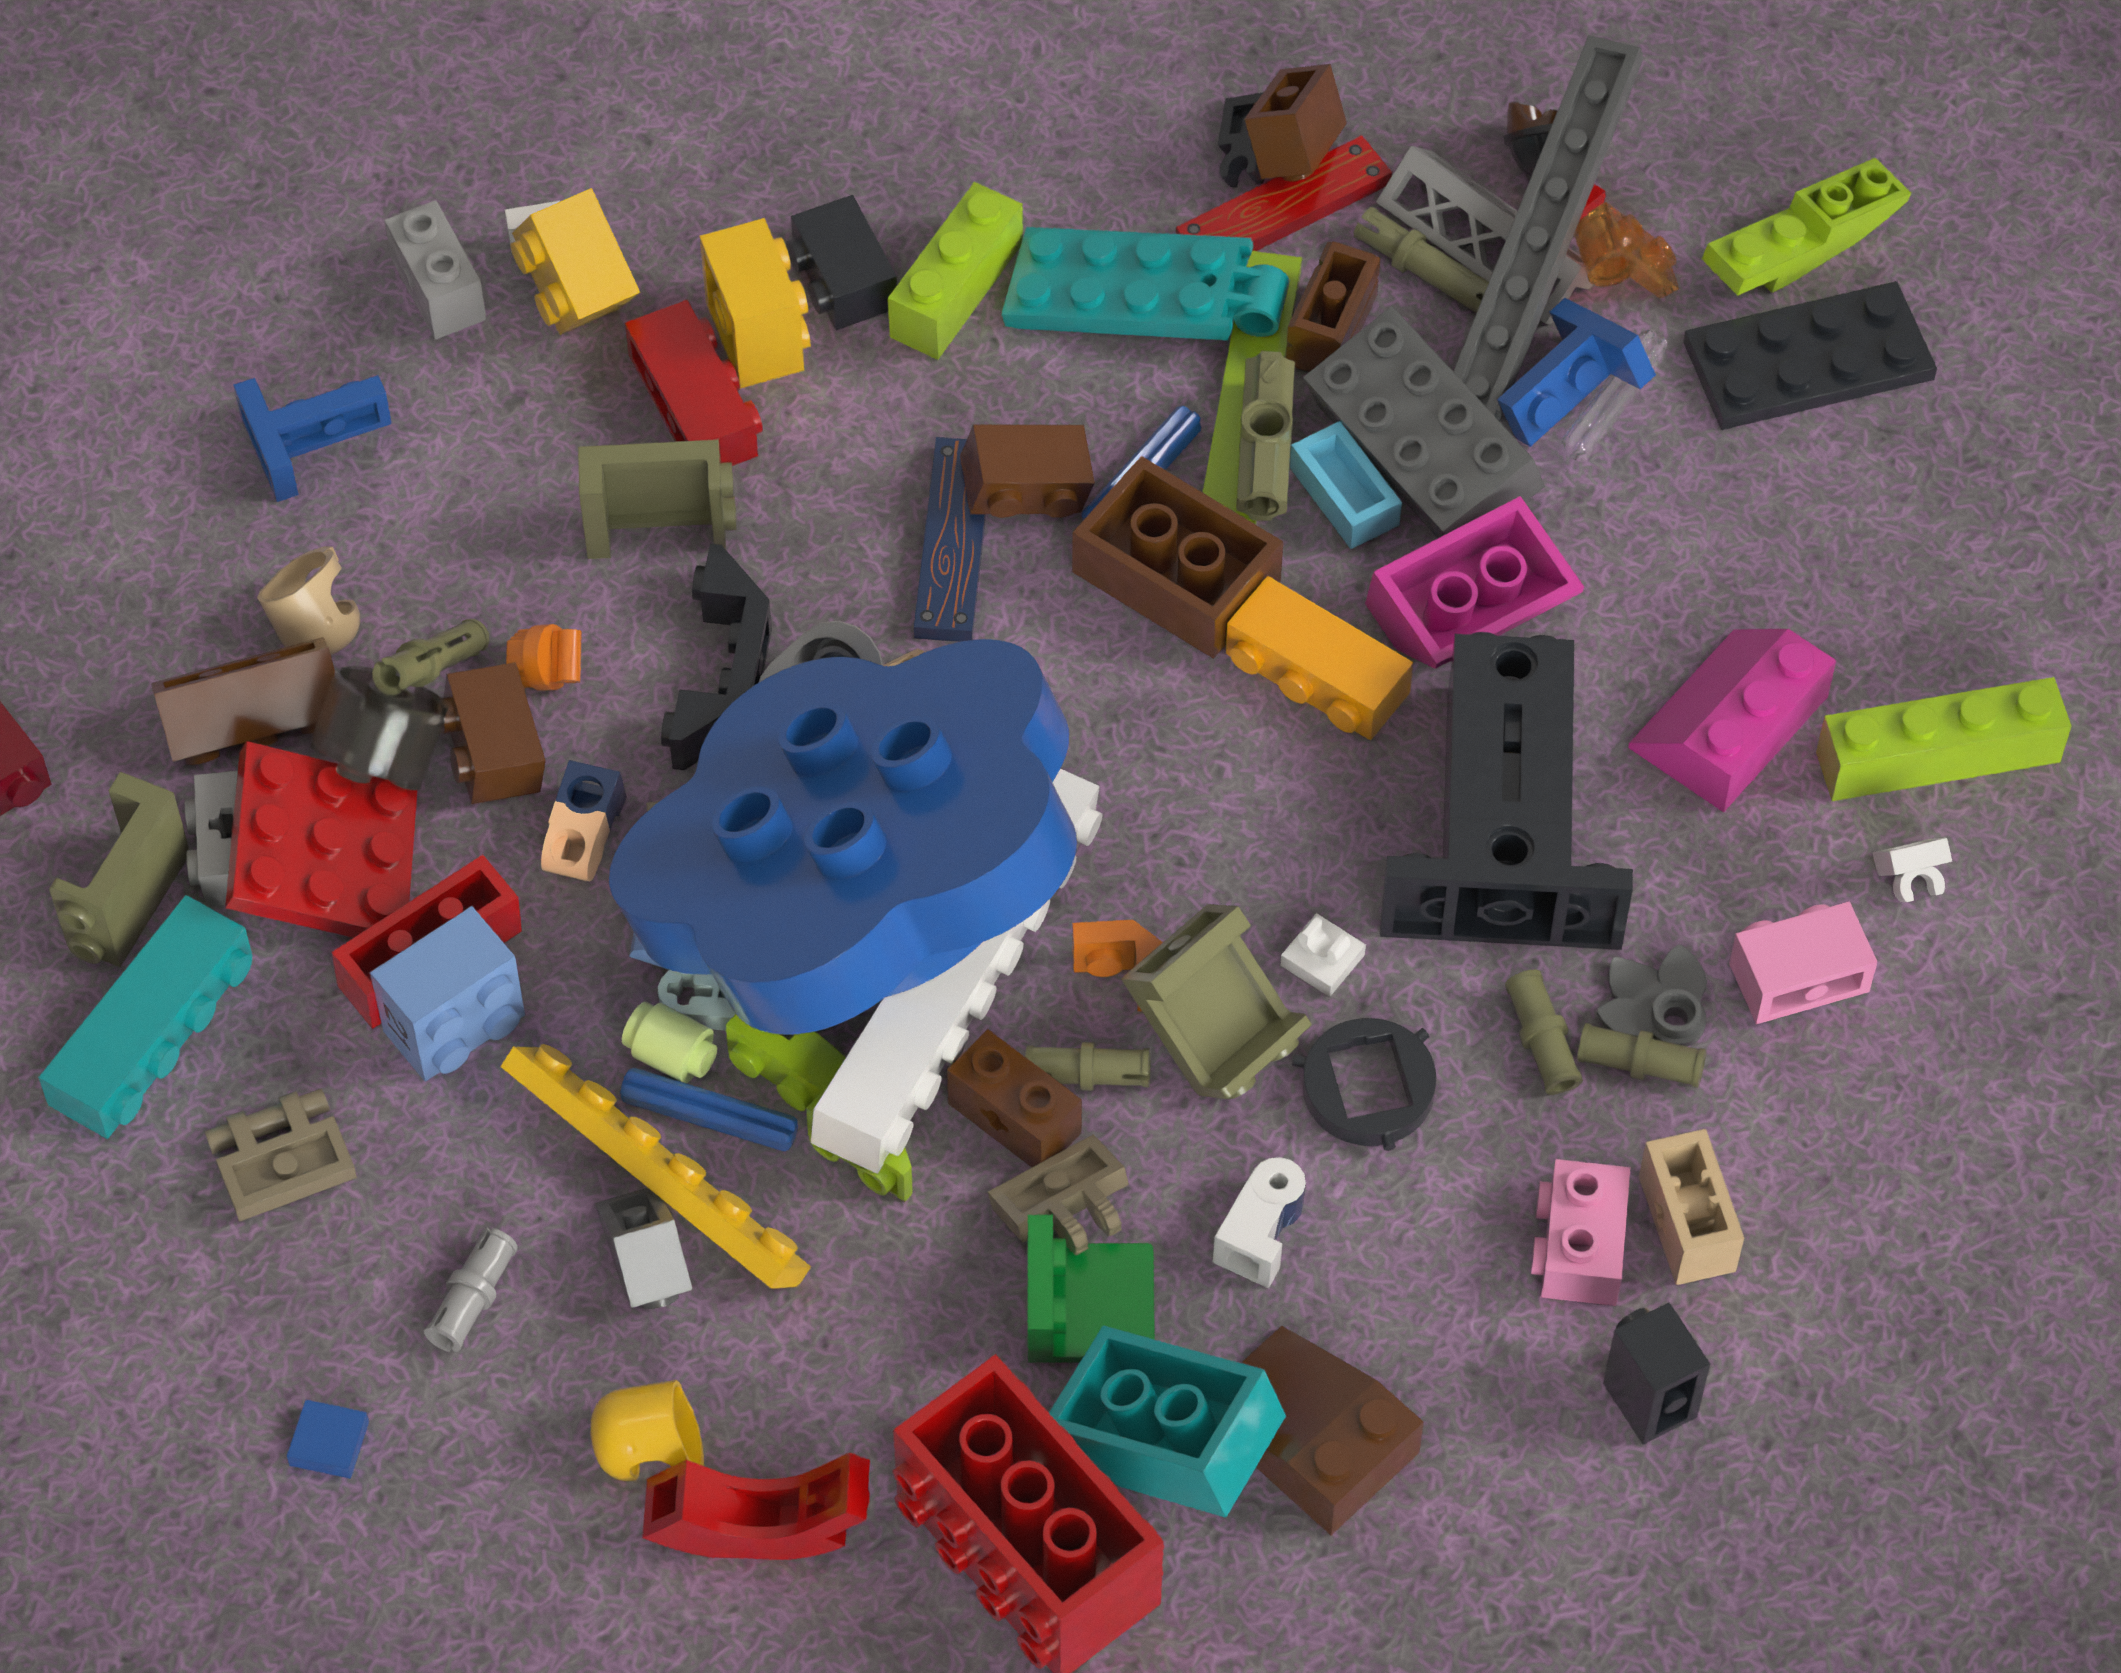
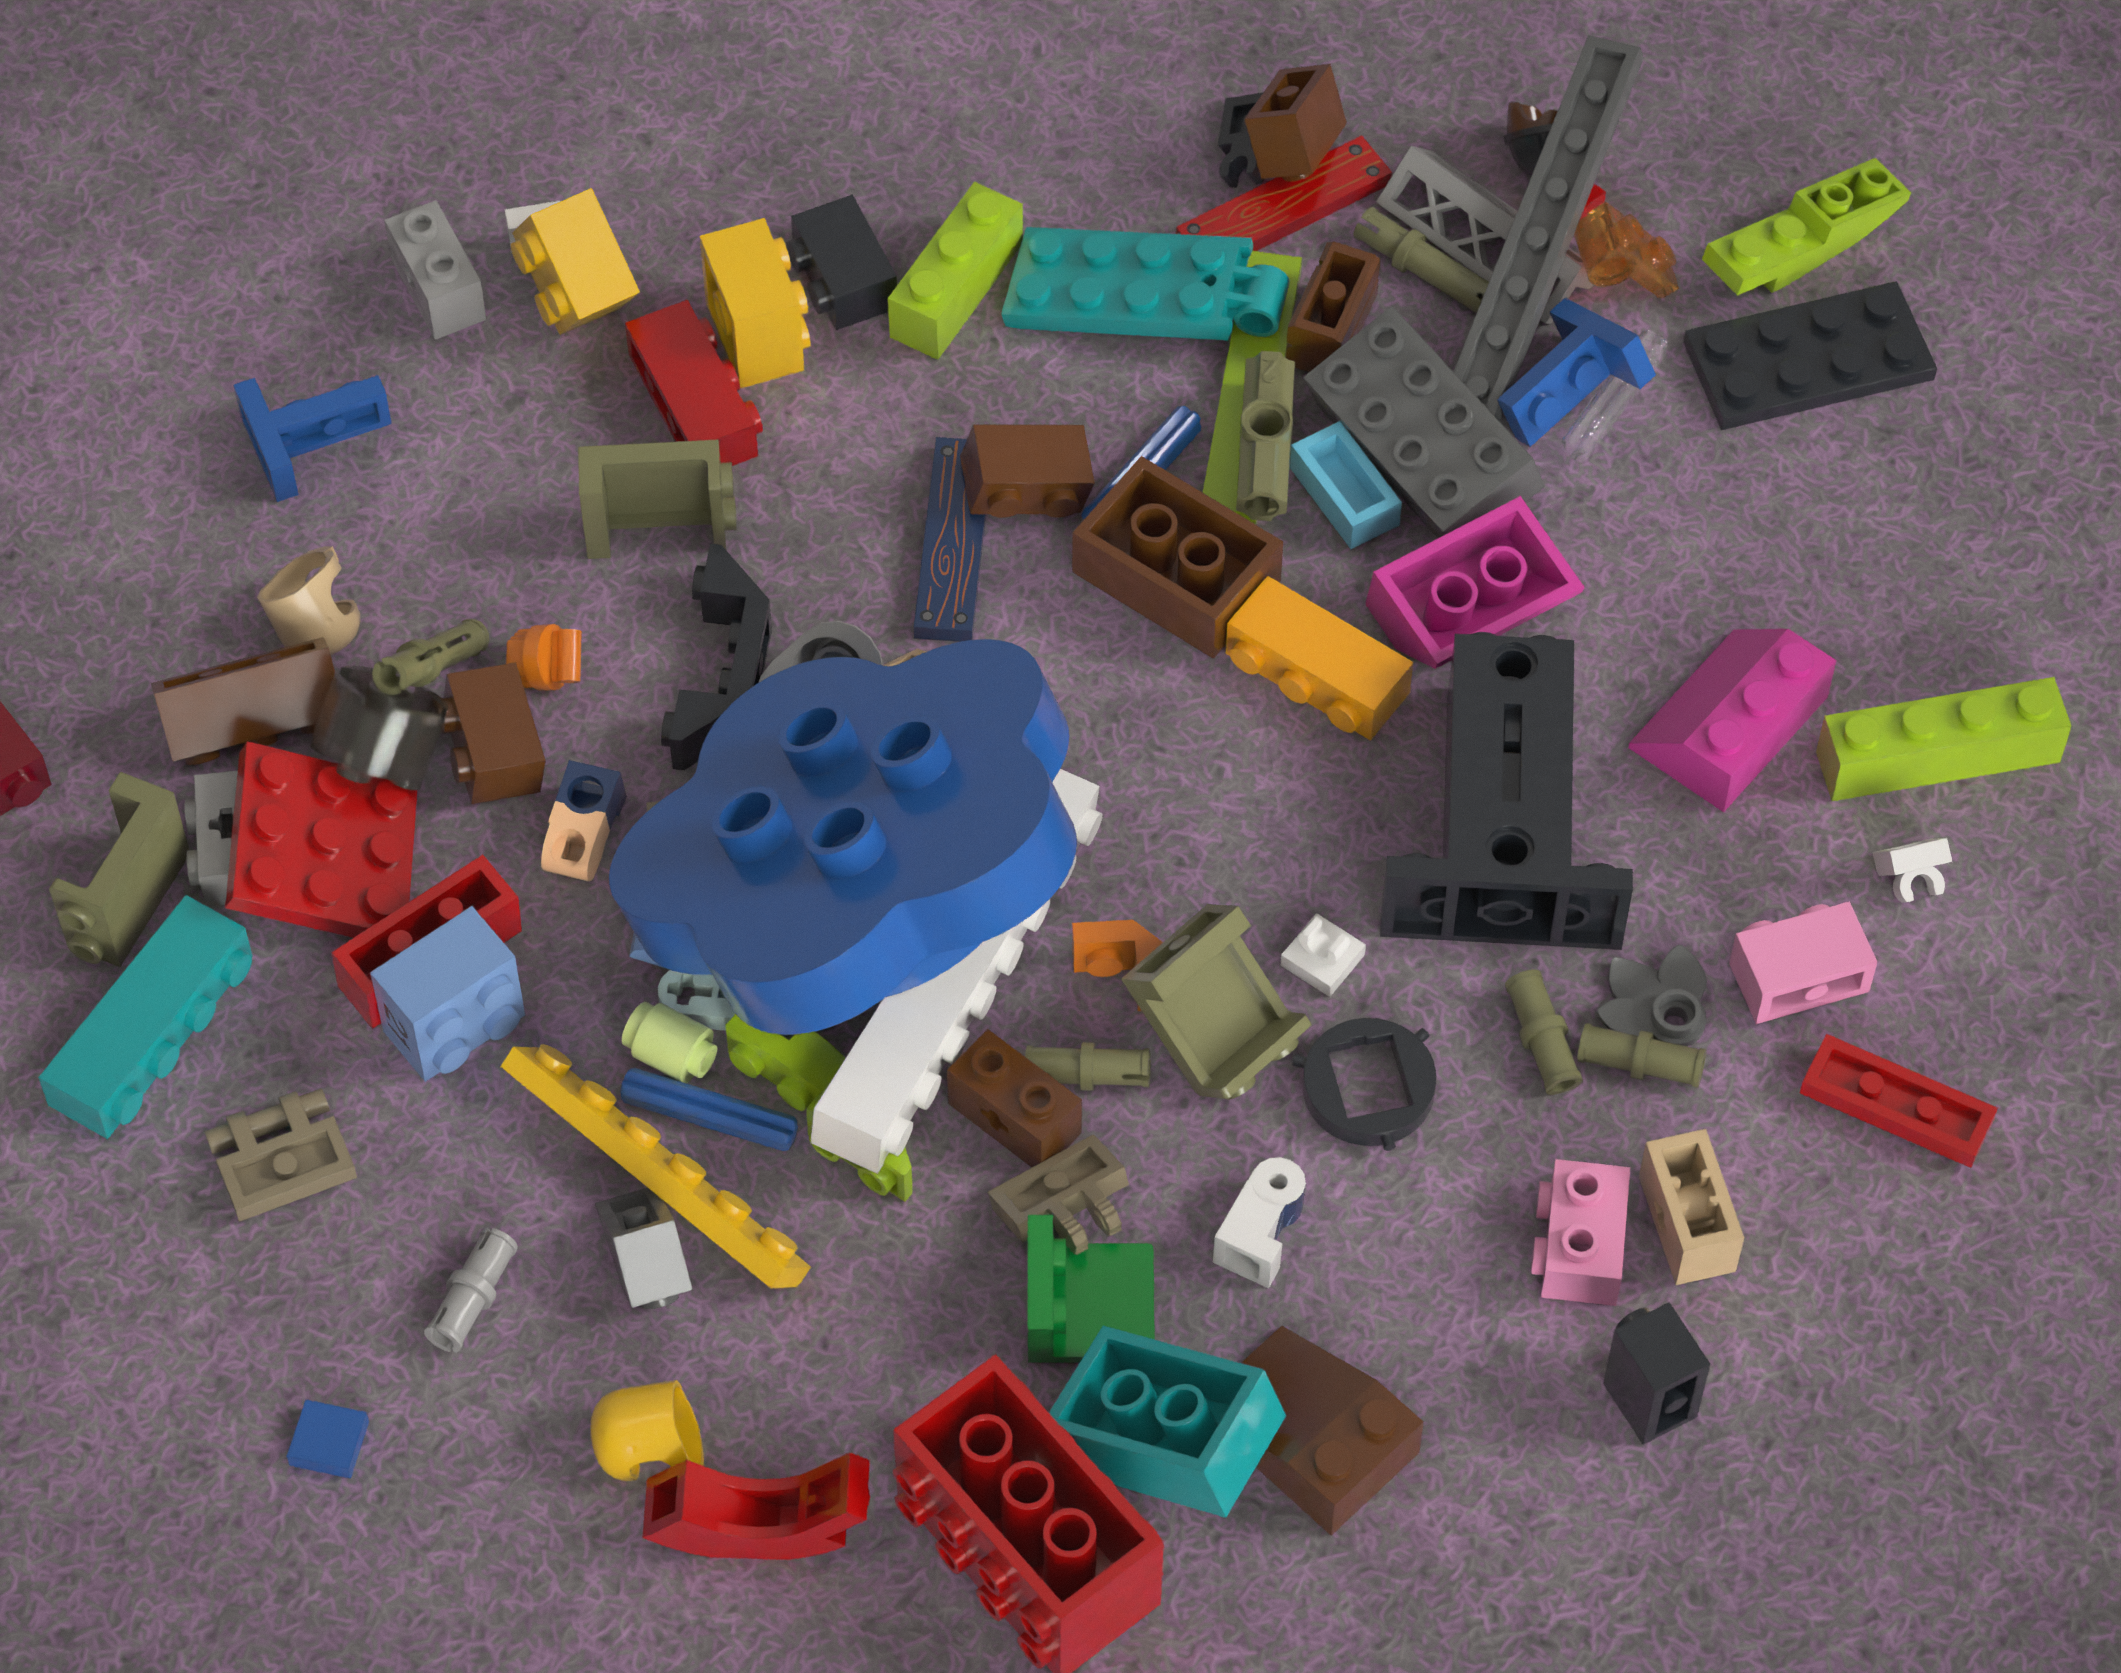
(1898, 1100): none -> red plate

